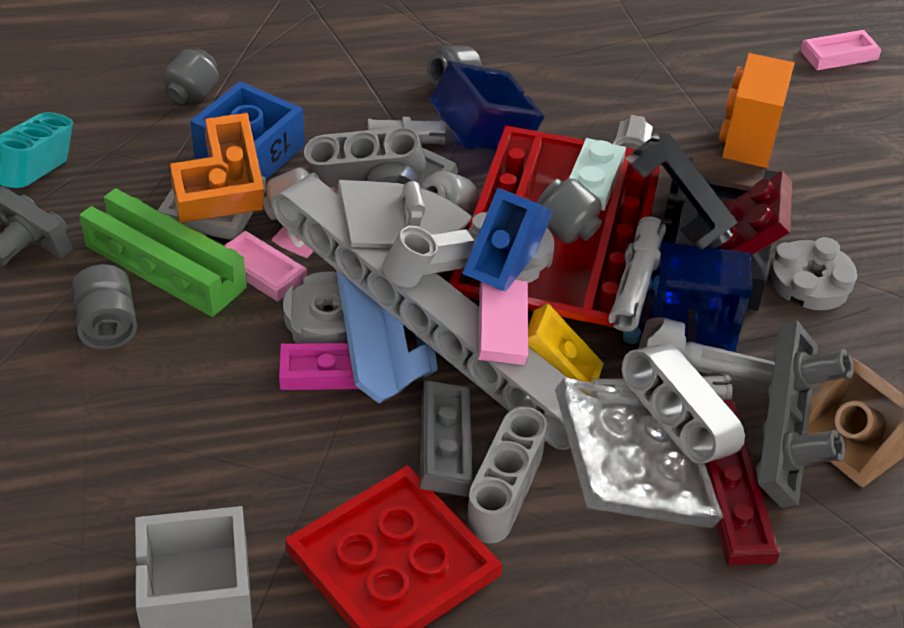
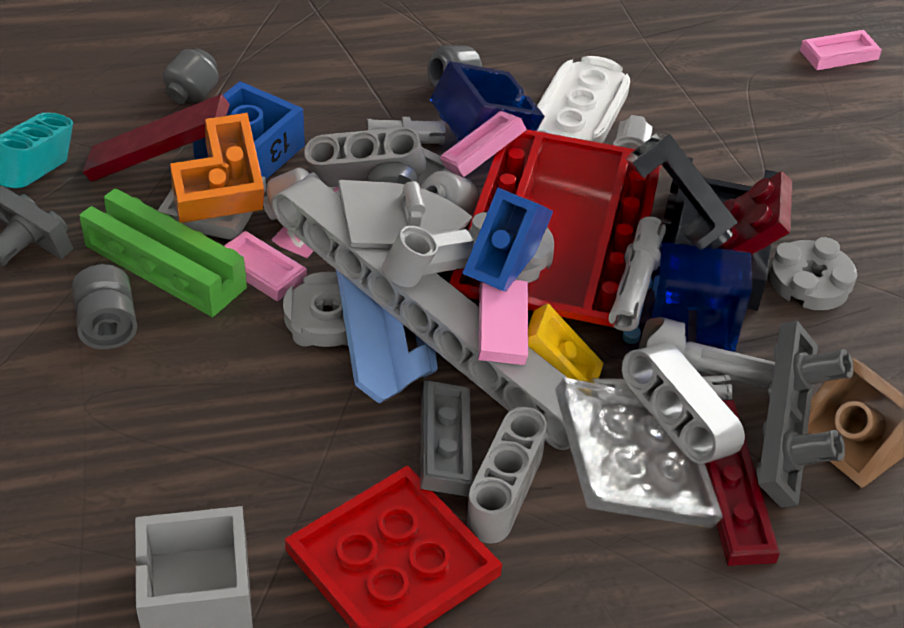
(153, 139): none -> dark red tile
(315, 367): dark pink plate -> none
(482, 143): none -> bright pink tile
(573, 210): dark grey head -> none
(584, 99): none -> white tile
(599, 167): light aqua plate -> none
(755, 109): orange brick -> none

